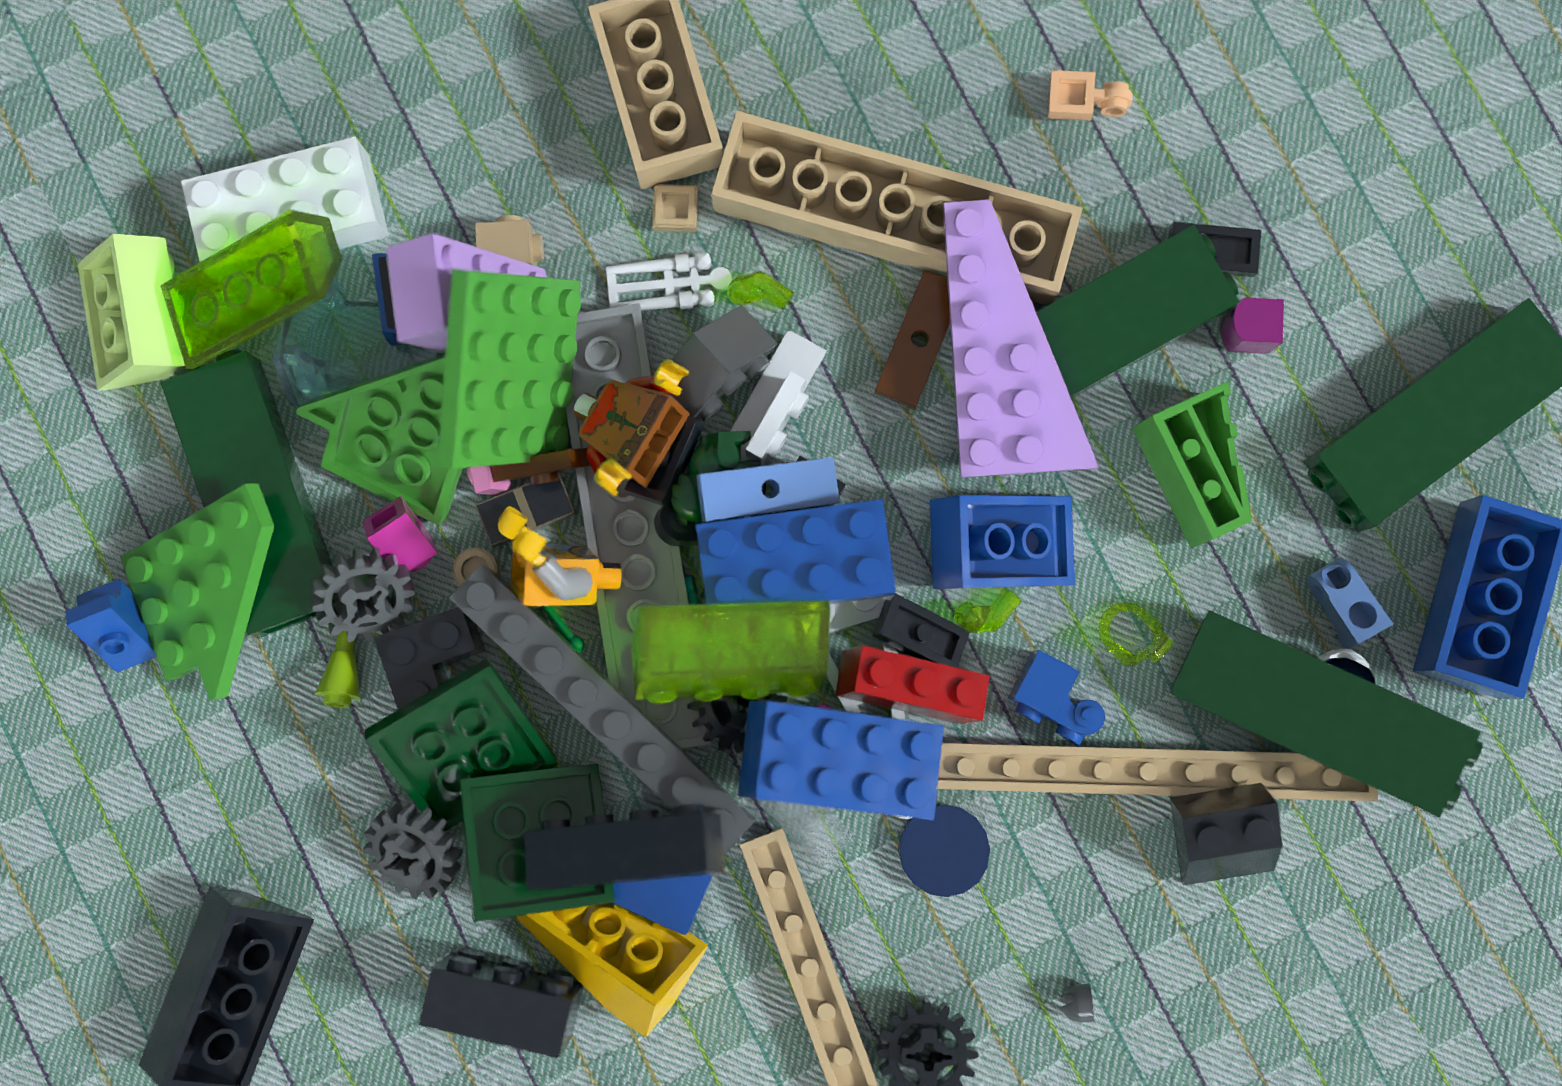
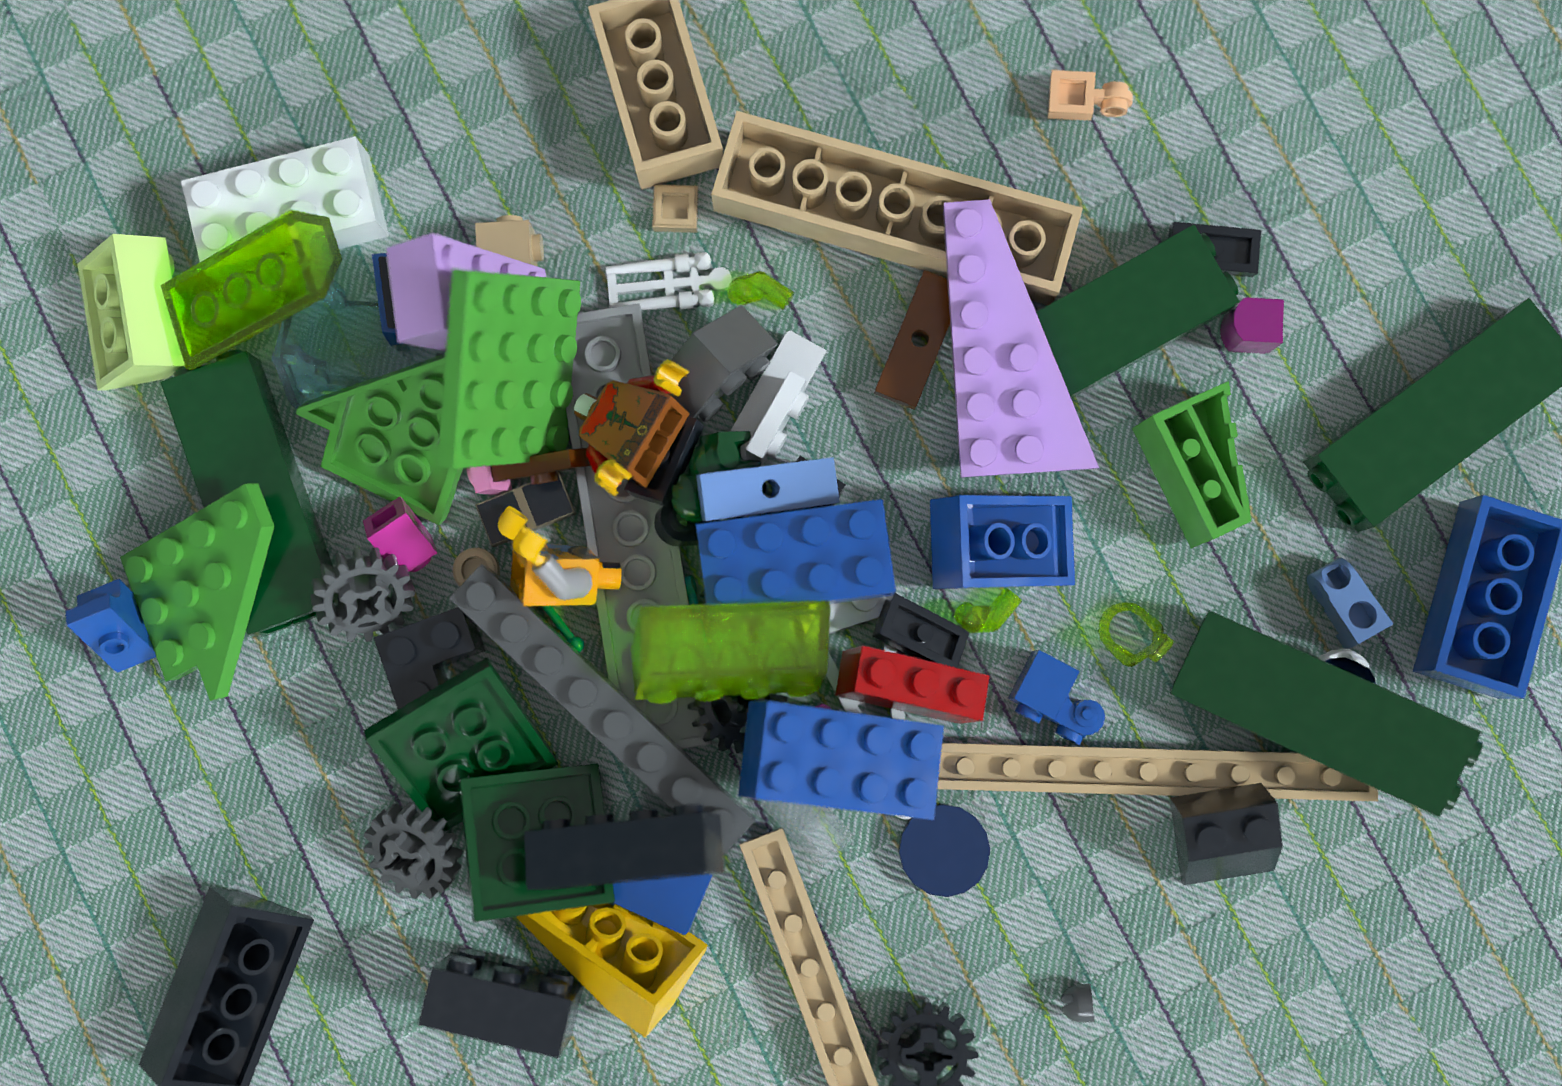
(340, 679): lime cone -> none

